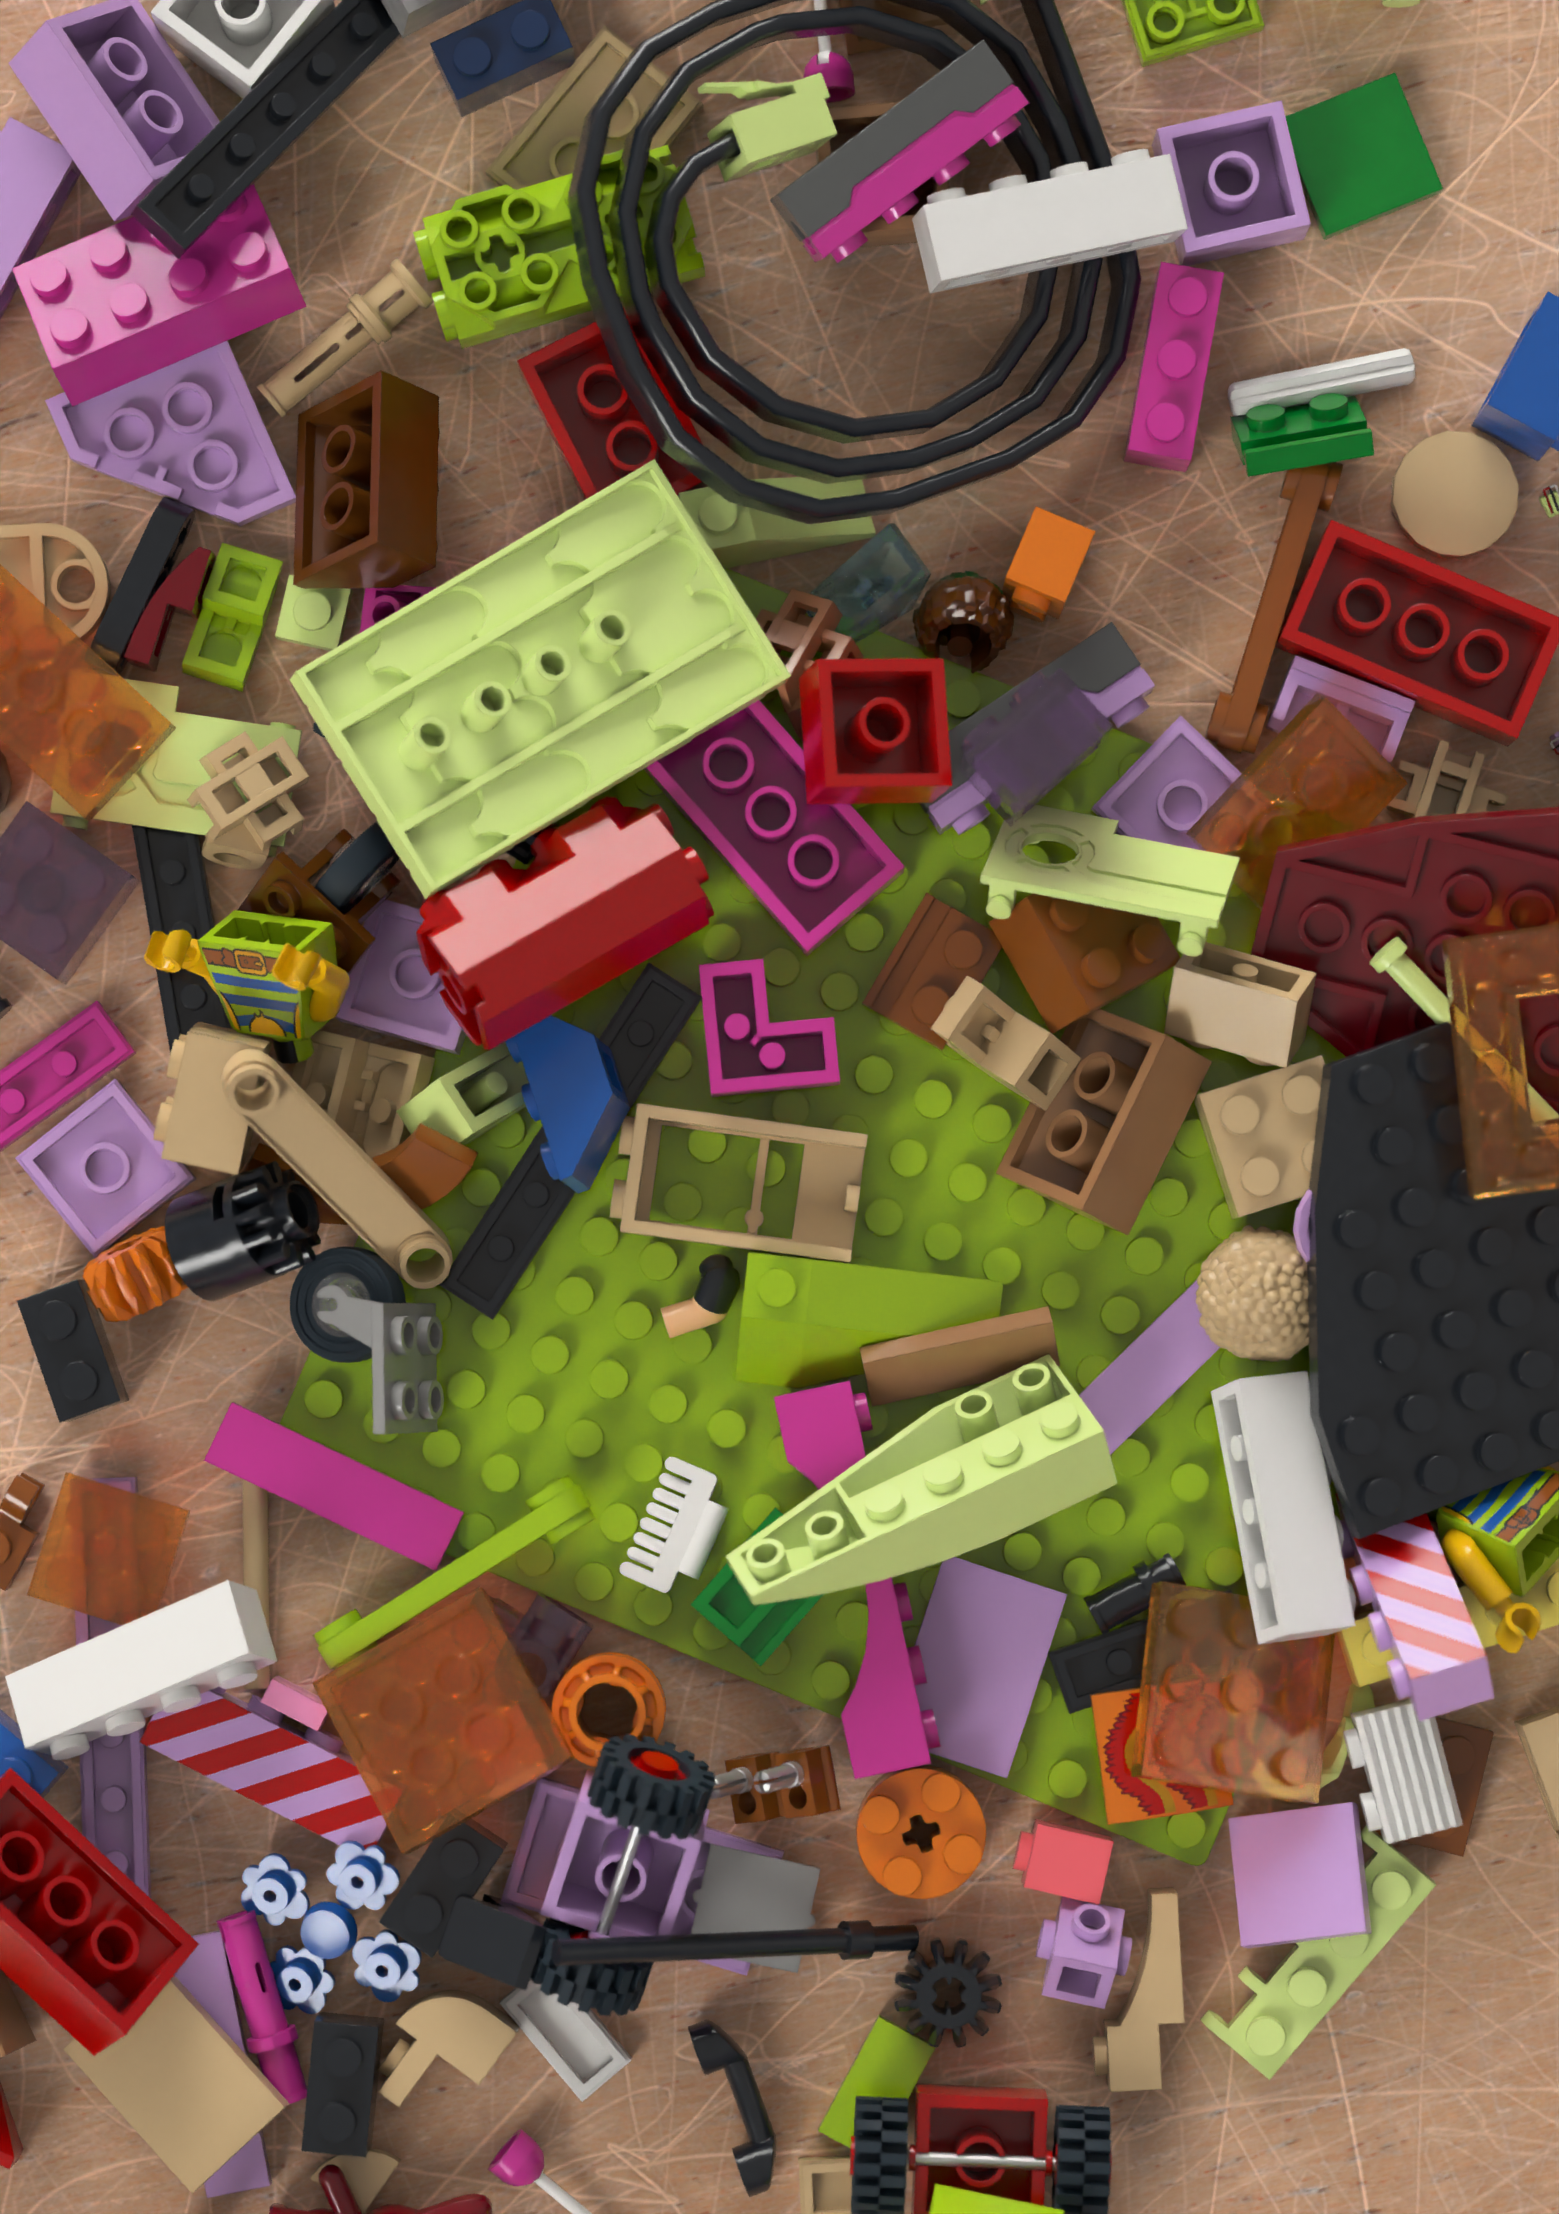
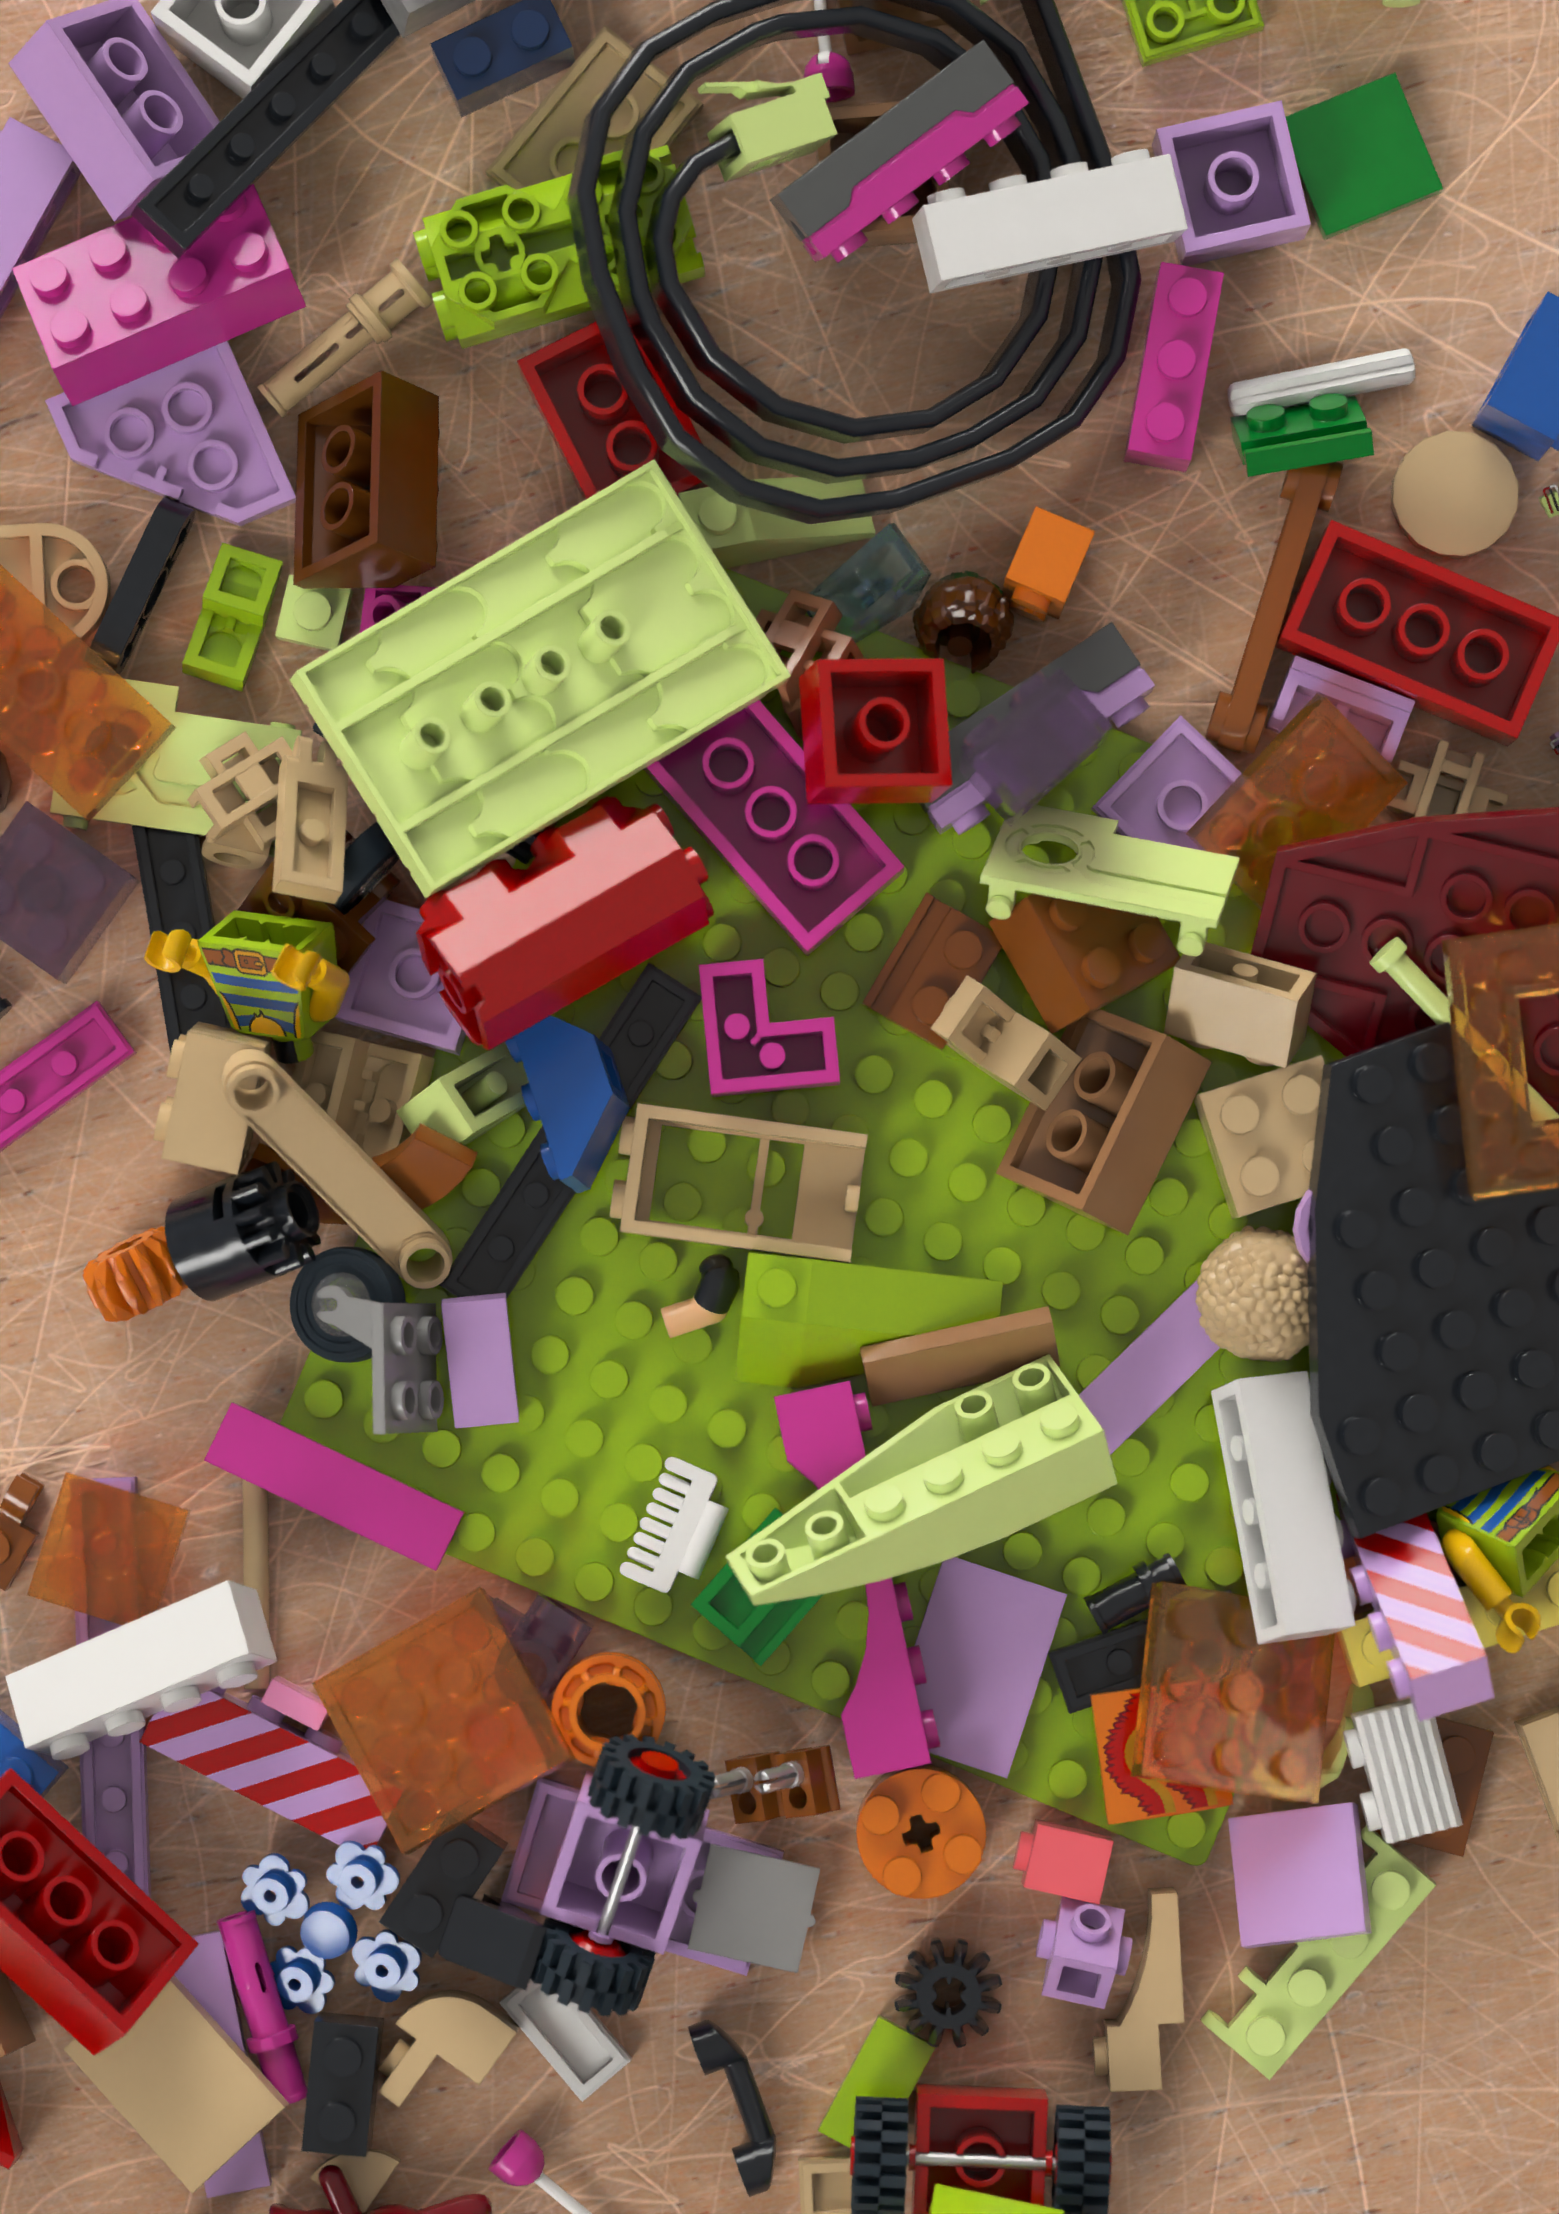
(72, 1351): black brick -> none
(104, 1168): lavender tile -> none
(178, 593): dark red slope -> none
(310, 824): none -> tan hinge
(480, 1360): none -> lavender tile
(554, 1513): lime piece -> none
(850, 1940): black bar -> none

